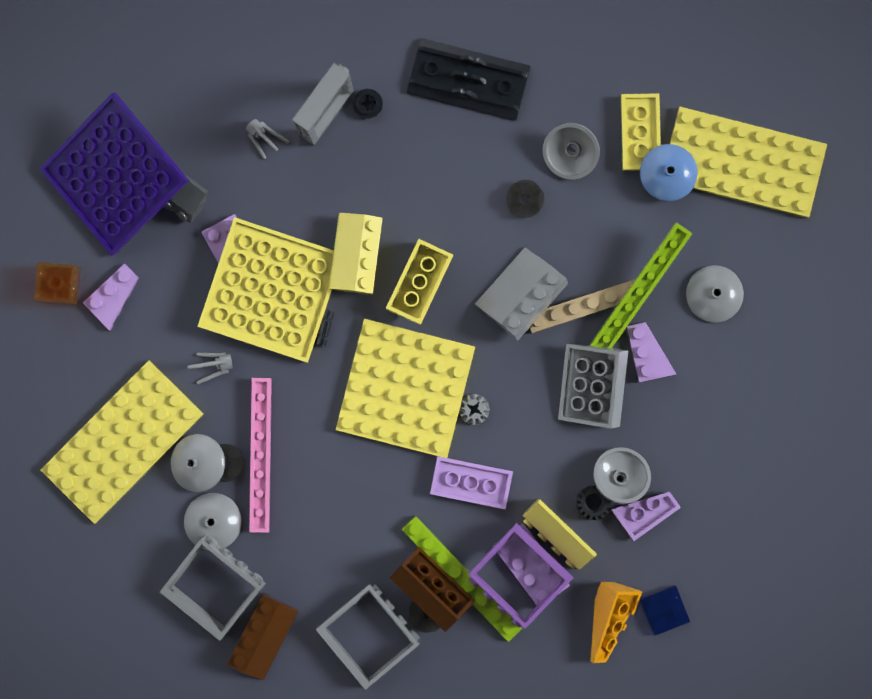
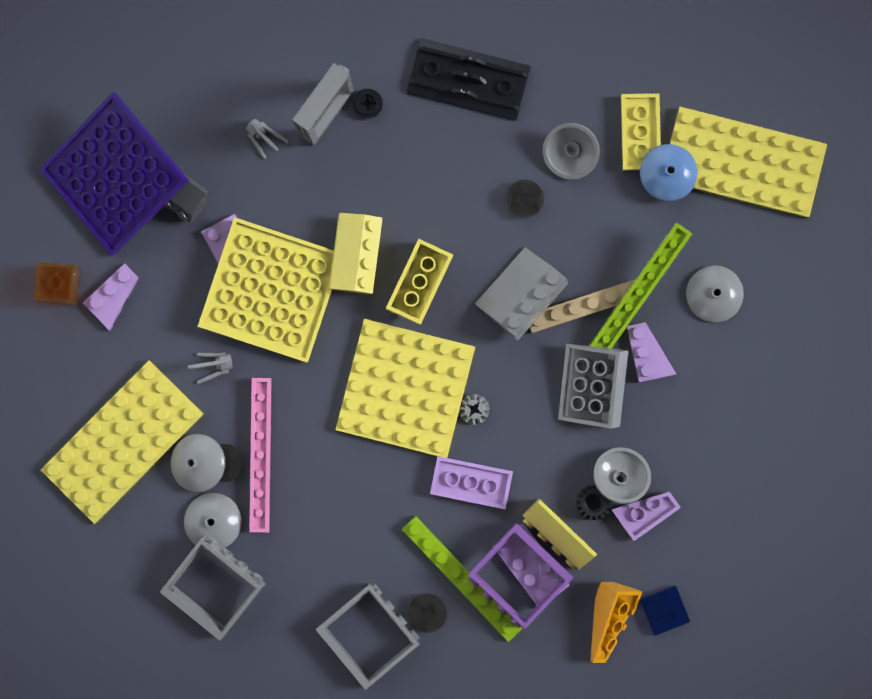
(262, 637): reddish brown slope -> none
(324, 328): black axle -> none
(432, 589): reddish brown slope -> none

